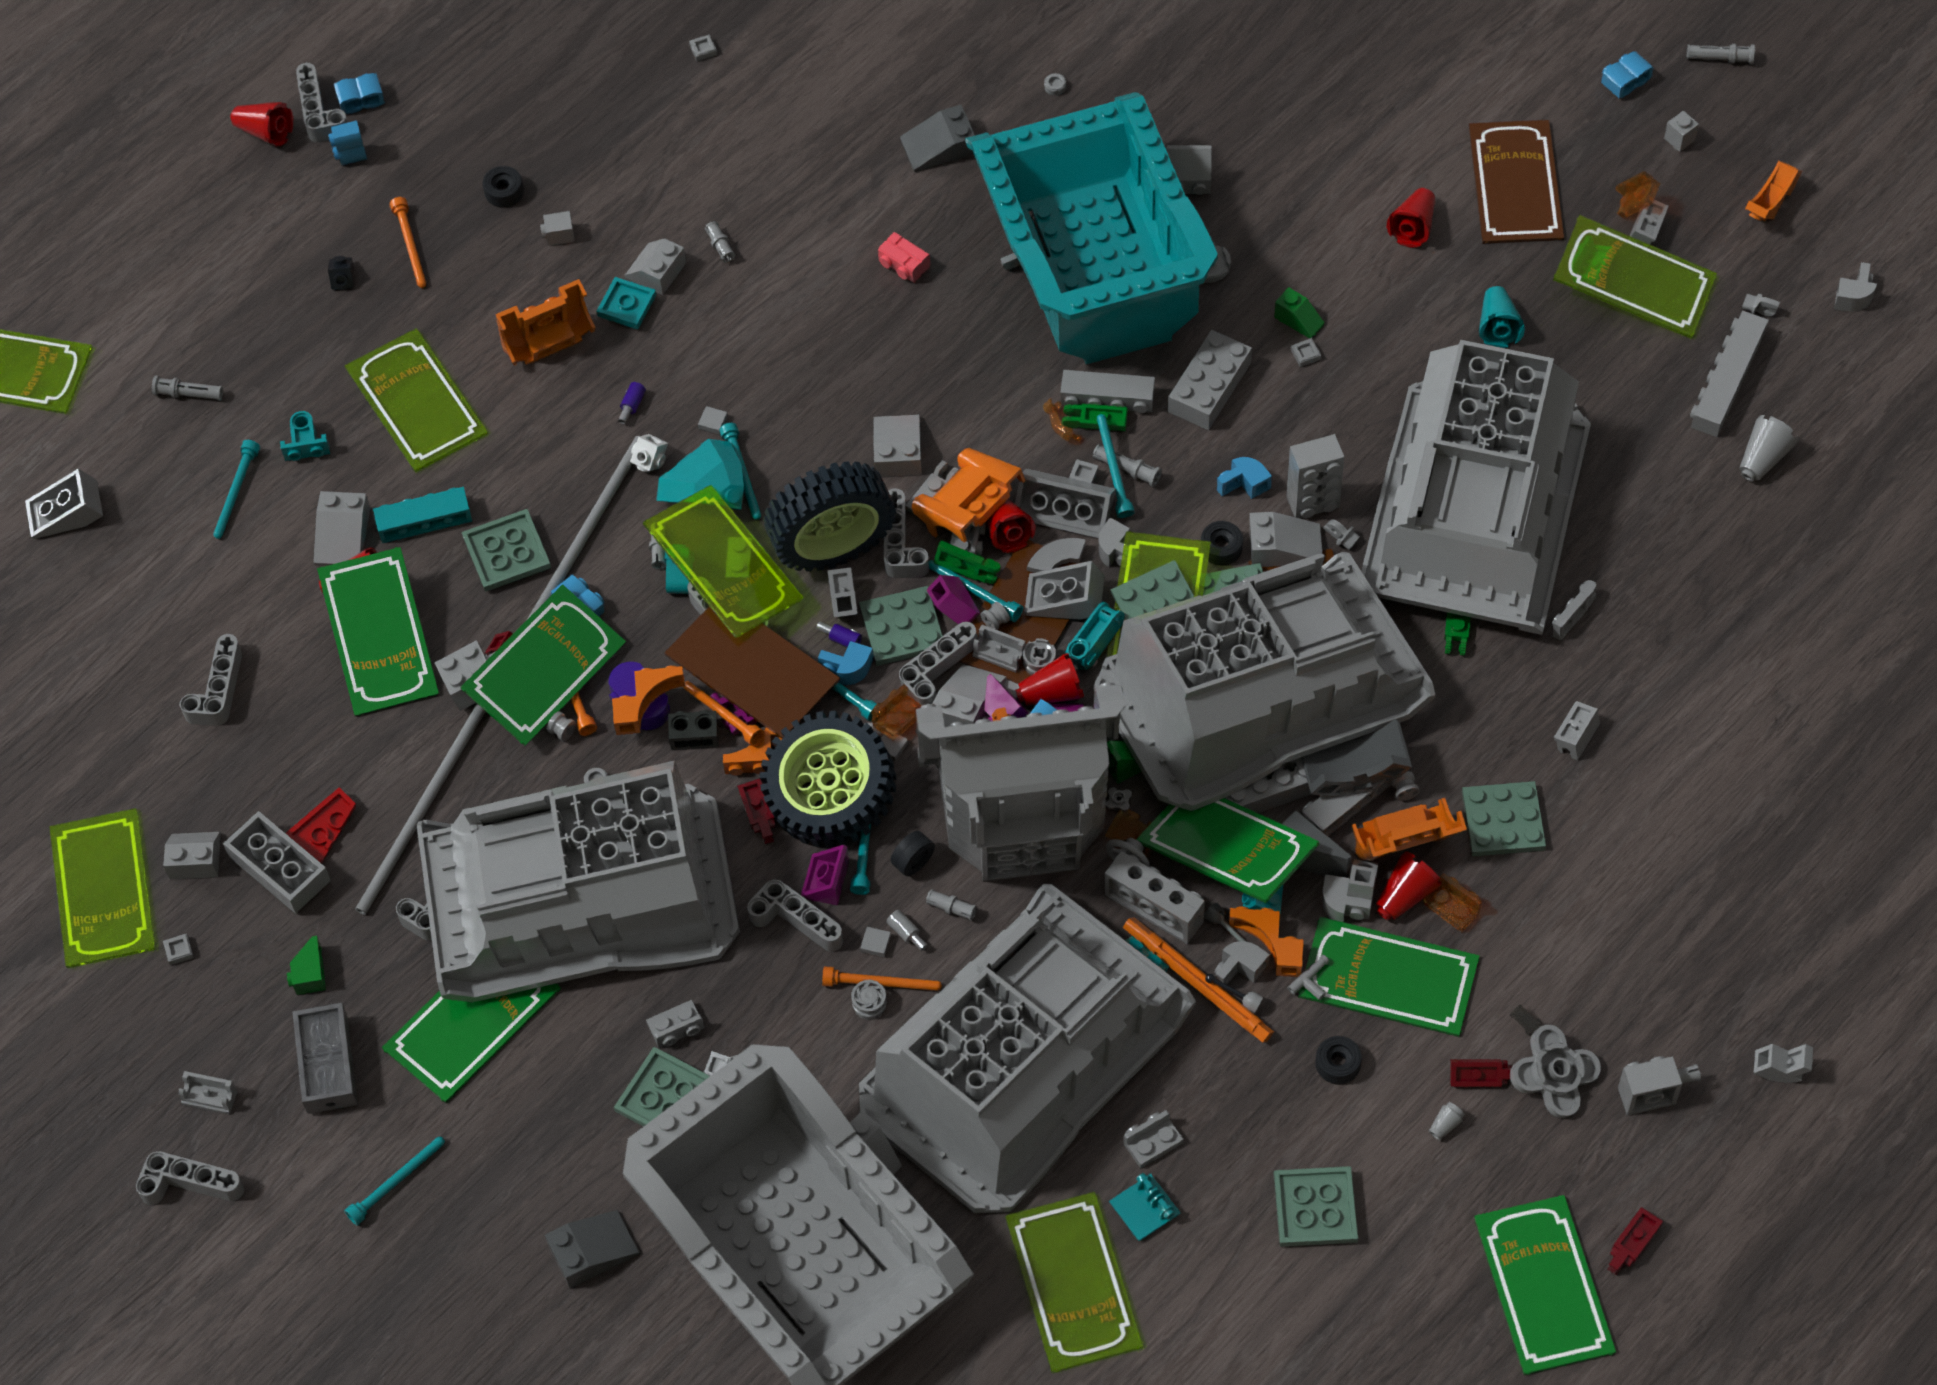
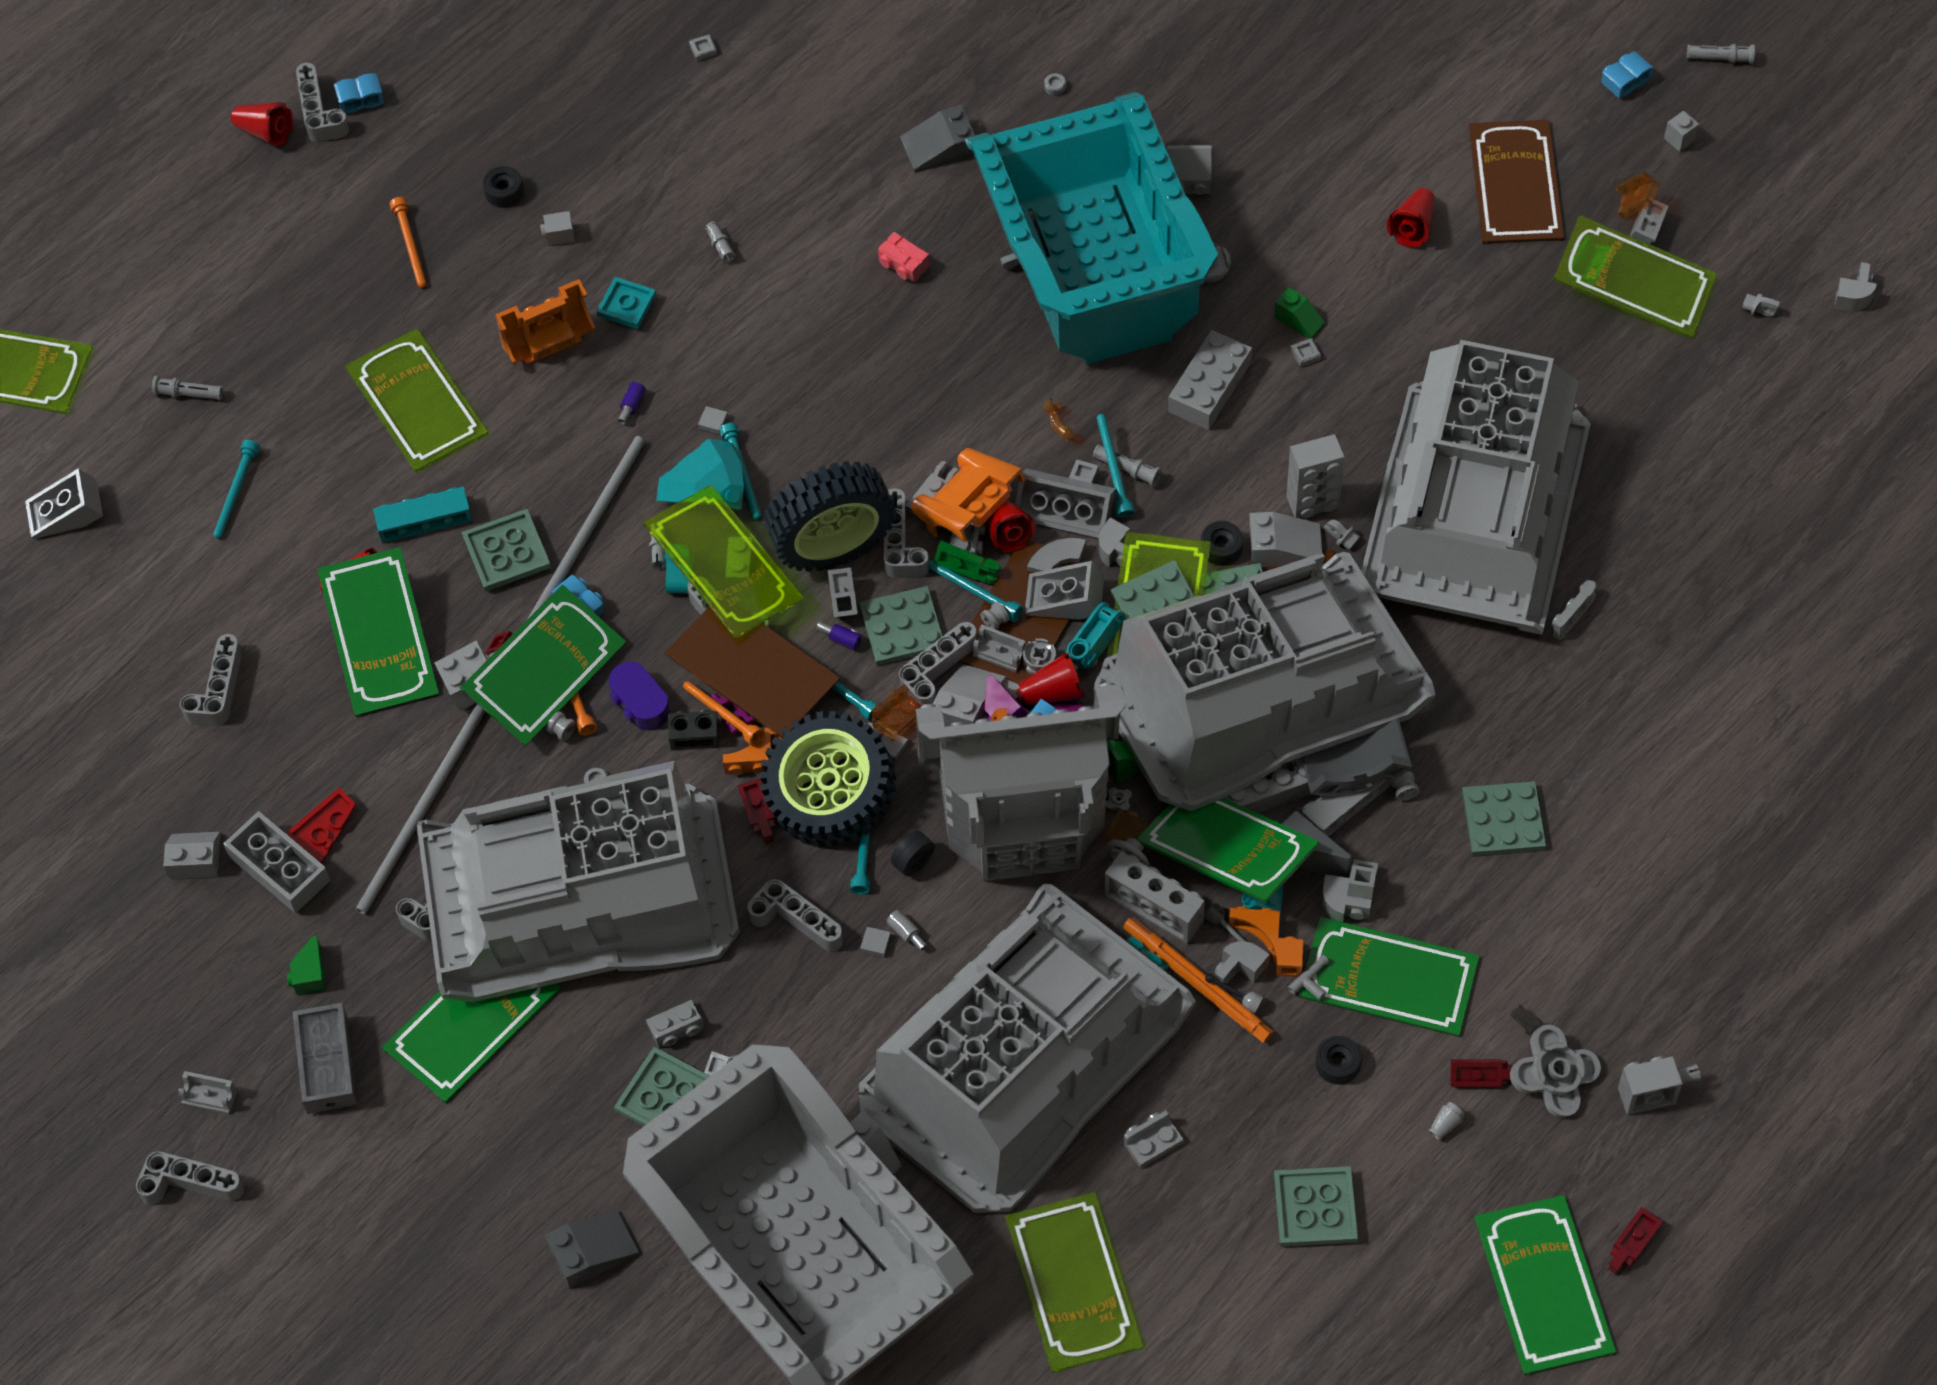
(101, 888): clear neon green piece -> none
(178, 949): light grey tile -> none
(304, 439): teal pin -> none
(340, 272): black bracket -> none
(340, 526): light grey slope -> none
(348, 143): dark azure brick -> none
(359, 1210): teal piece -> none
(648, 453): white brick -> none
(649, 685): orange arch -> none
(658, 265): light grey slope -> none
(826, 875): magenta slope -> none
(832, 977): orange piece -> none
(852, 666): dark azure brick -> none
(869, 1000): light grey wheel -> none
(897, 445): light grey slope -> none
(951, 904): light grey pin -> none
(953, 599): magenta slope -> none
(1108, 389): light grey brick -> none
(1115, 416): green hinge -> none
(1144, 1206): teal hinge -> none
(1245, 473): dark azure brick -> none
(1406, 830): orange piece -> none
(1406, 887): red cone -> none
(1454, 903): clear orange bracket -> none
(1456, 630): green hinge -> none
(1500, 319): teal cone -> none
(1577, 729): light grey hinge -> none
(1729, 373): light grey brick -> none
(1766, 447): light grey cone -> none
(1769, 199): orange arch -> none
(1782, 1064): light grey brick -> none

